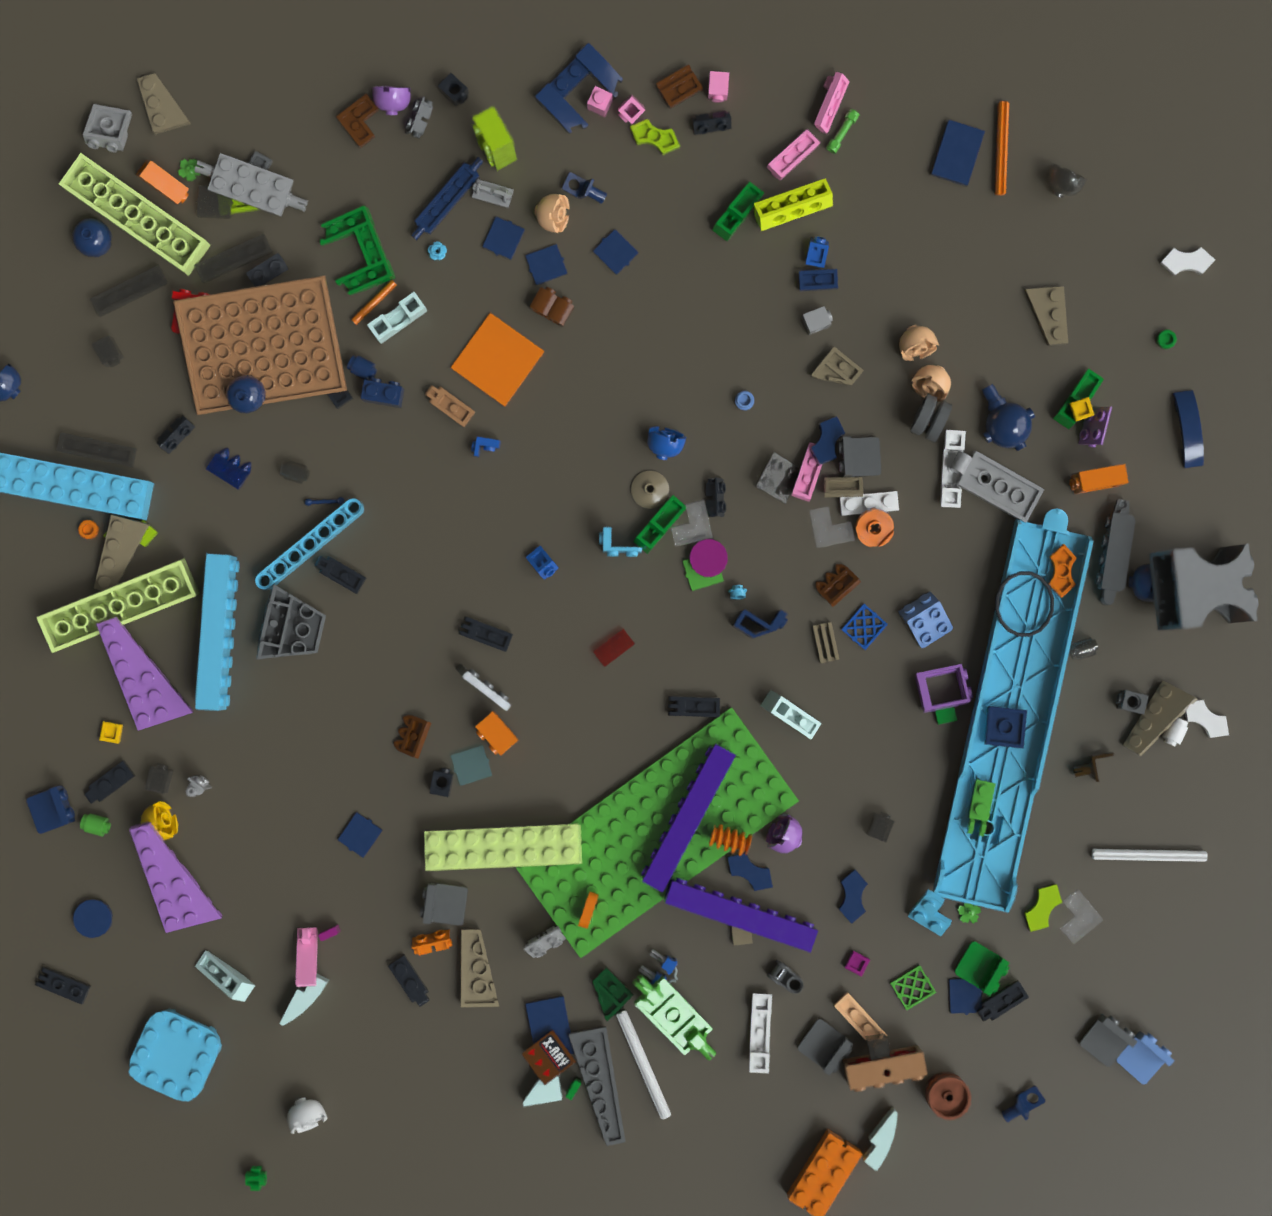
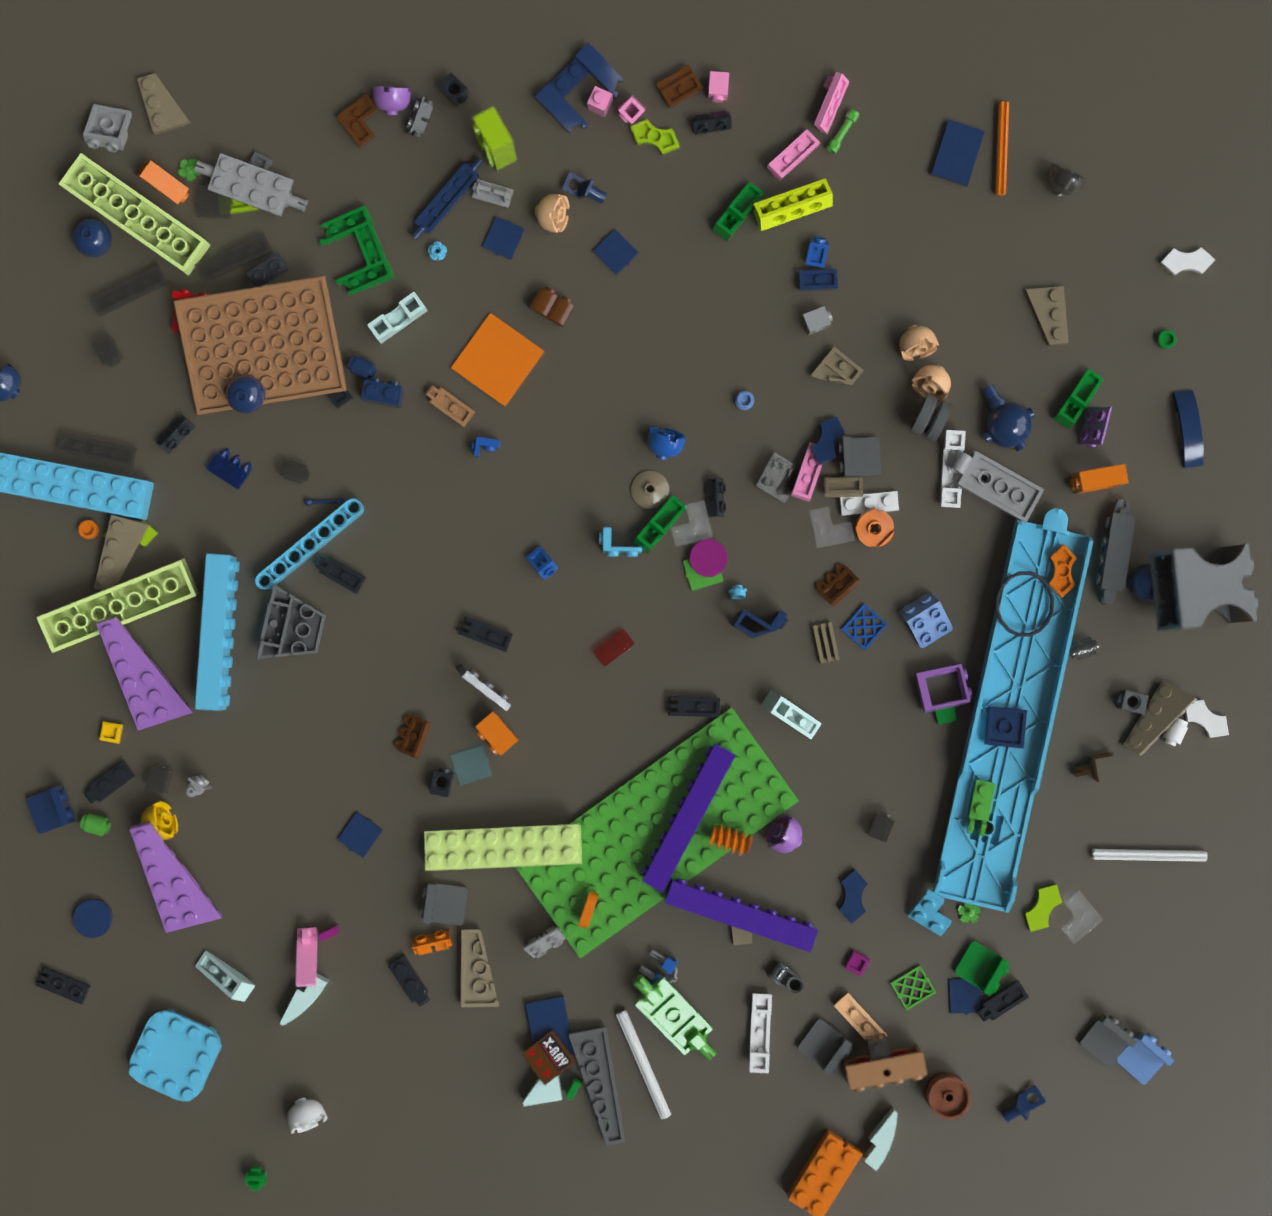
(373, 302): orange bar -> none
(546, 264): dark blue piece -> none
(611, 993): dark green wing -> none
(758, 877): dark blue tile -> none
(1081, 409): yellow tile -> none

